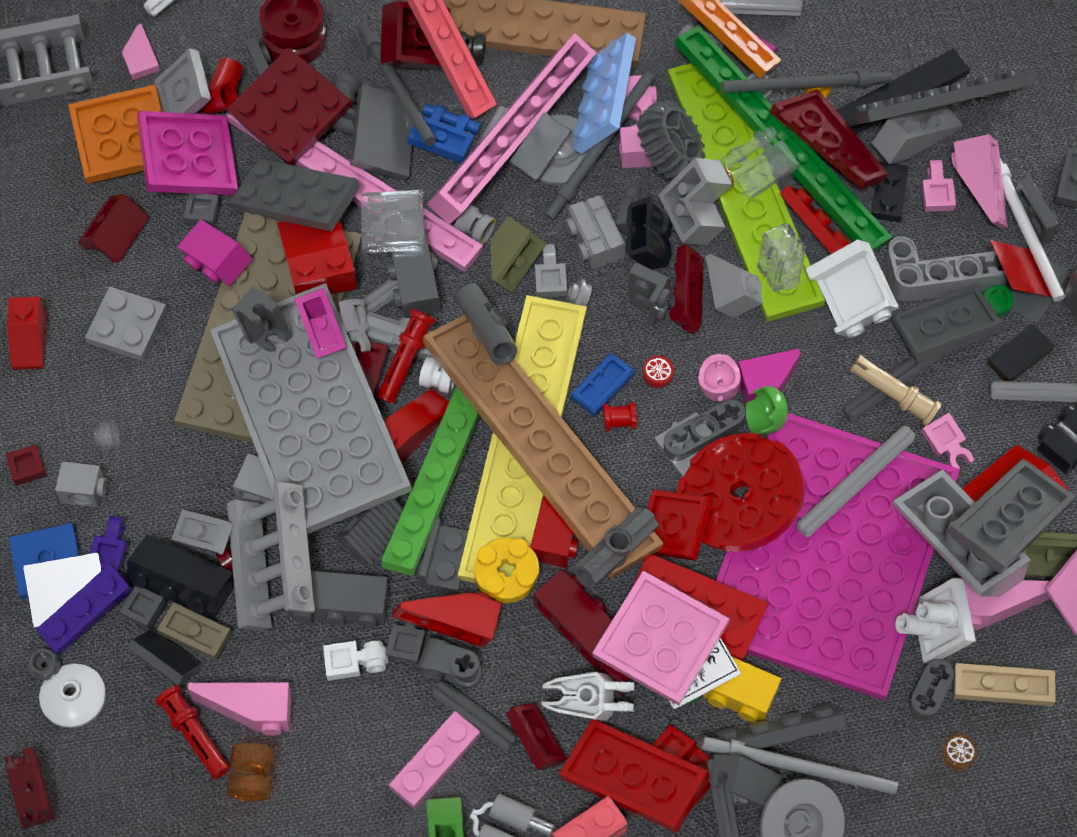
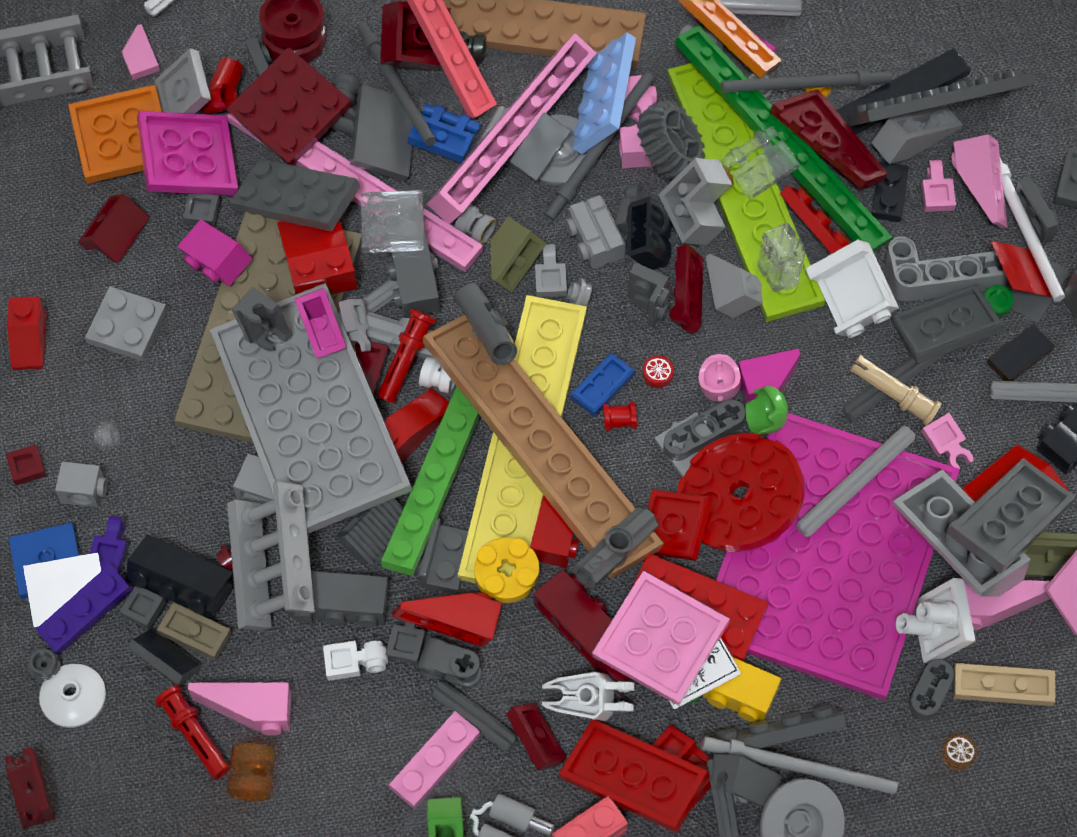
(202, 531): light grey plate -> none

